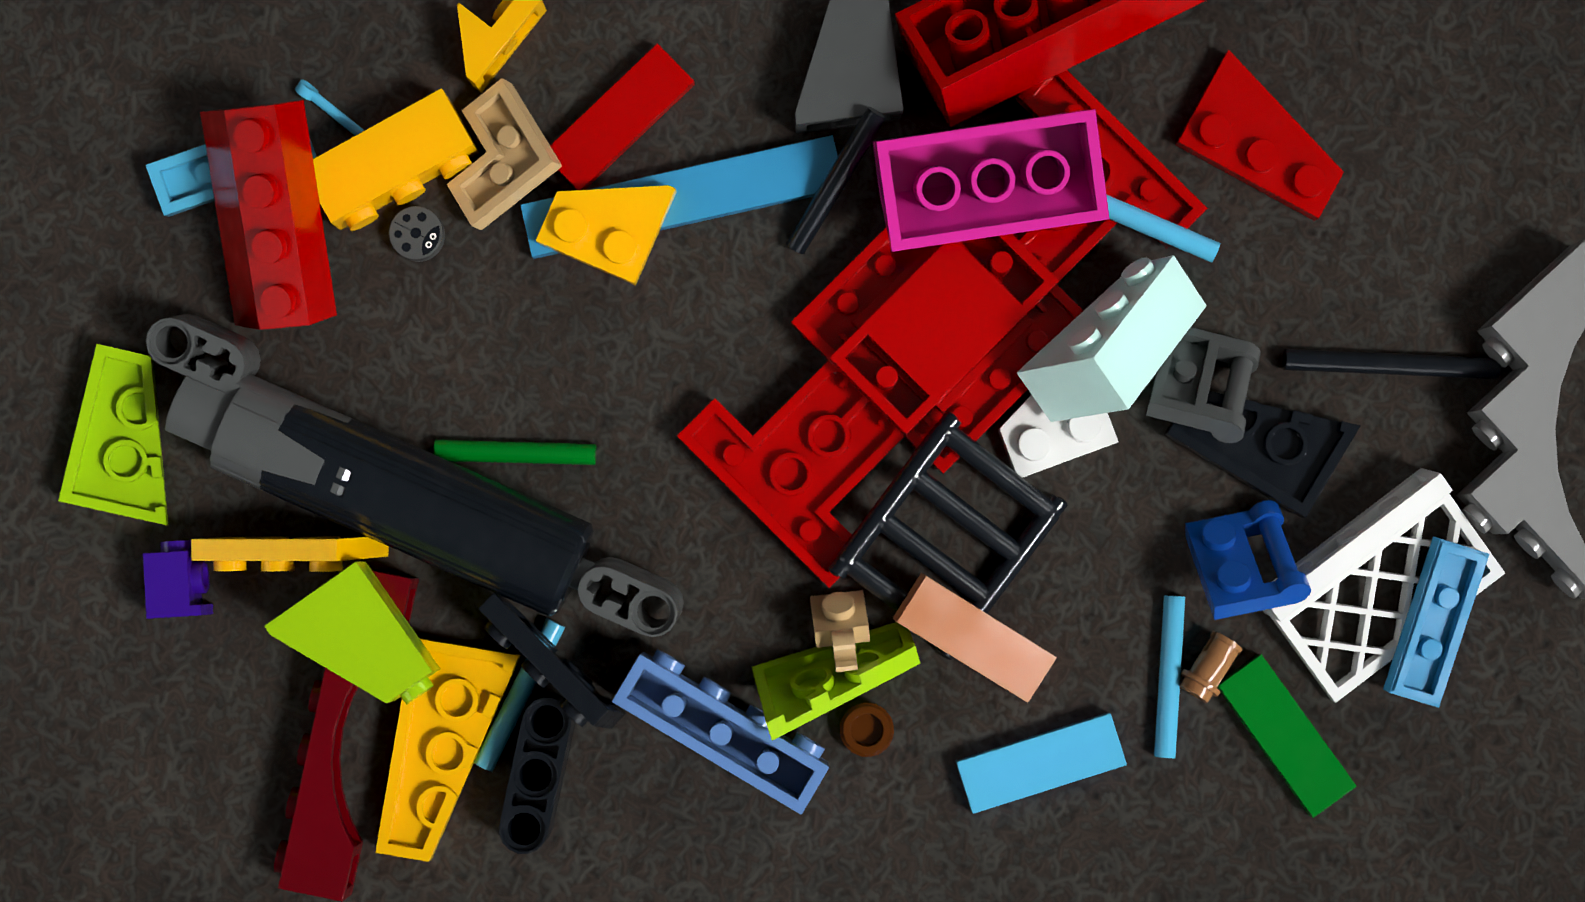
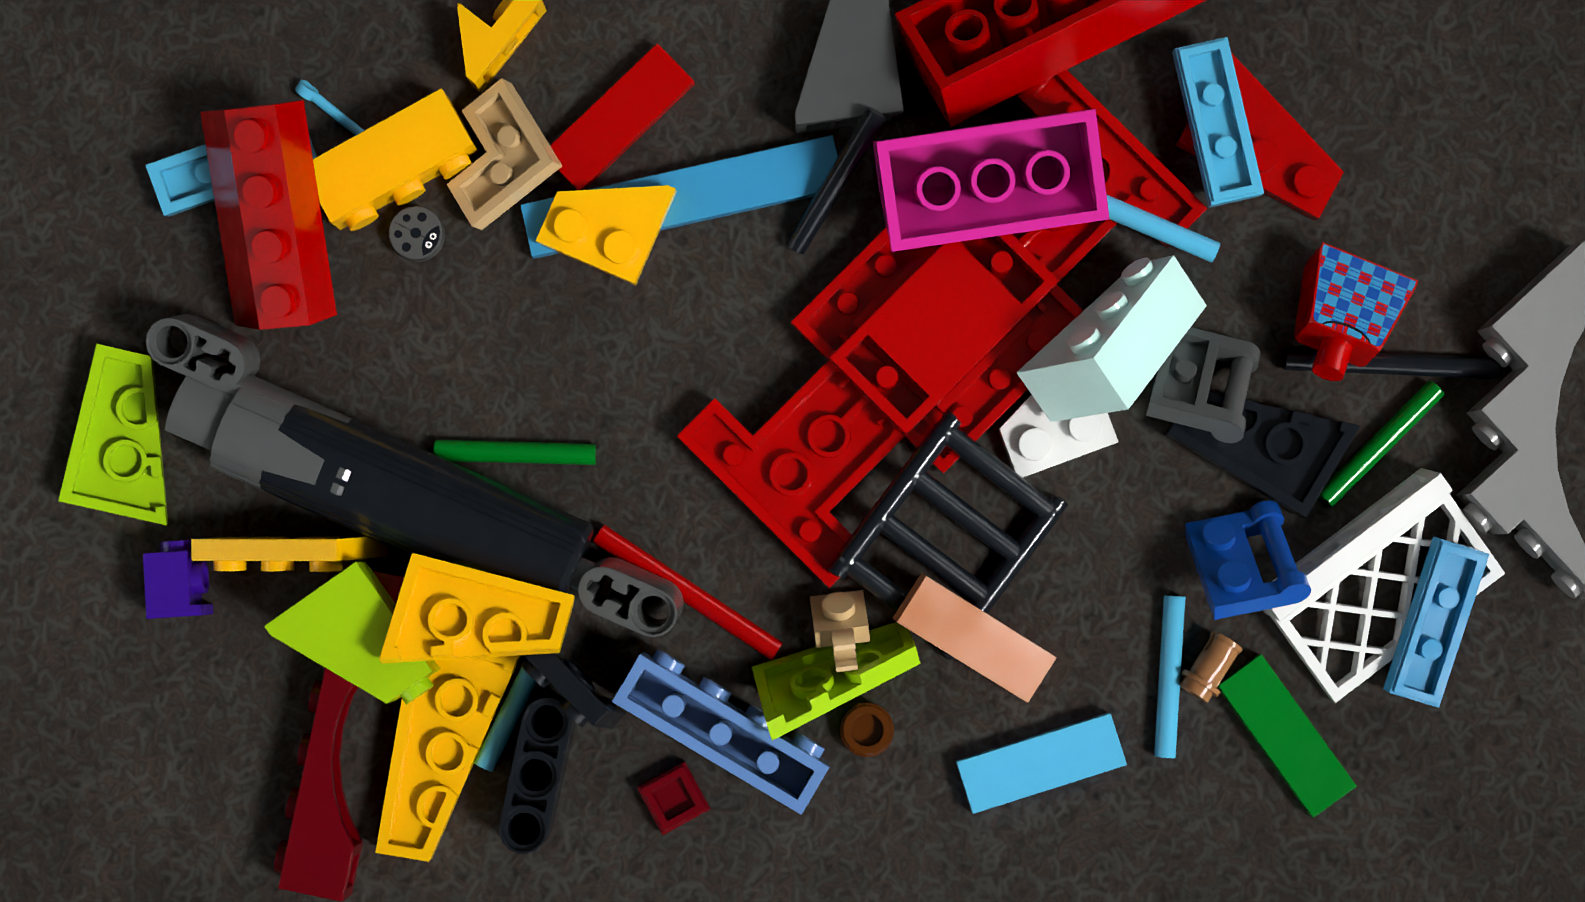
(470, 613): none -> yellow wing
(674, 798): none -> dark red tile
(692, 594): none -> red bar
(1217, 122): none -> medium azure tile
(1347, 309): none -> torso
(1381, 443): none -> green bar

